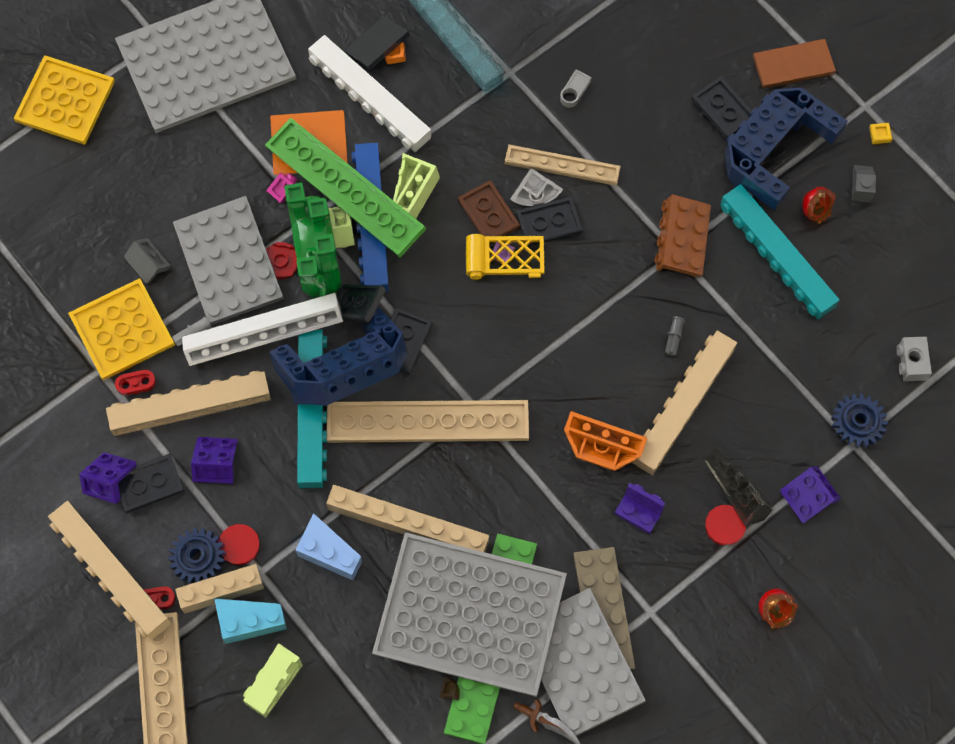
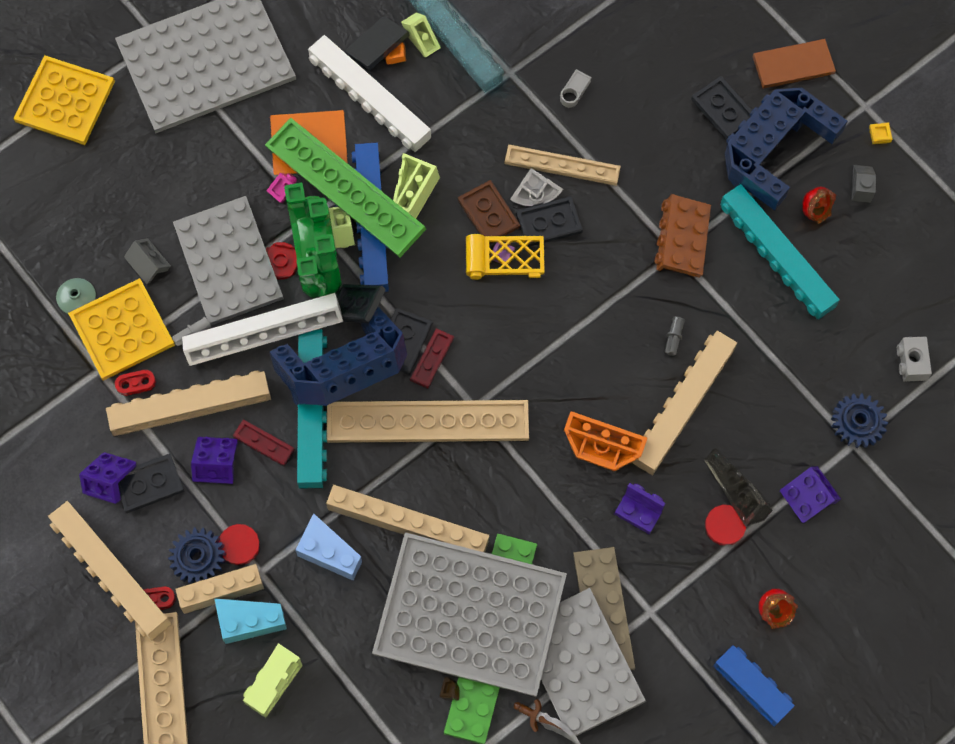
(85, 294): none -> sand green dish
(263, 443): none -> dark red tile
(421, 34): none -> yellowish green slope
(432, 358): none -> dark red tile
(753, 685): none -> blue brick

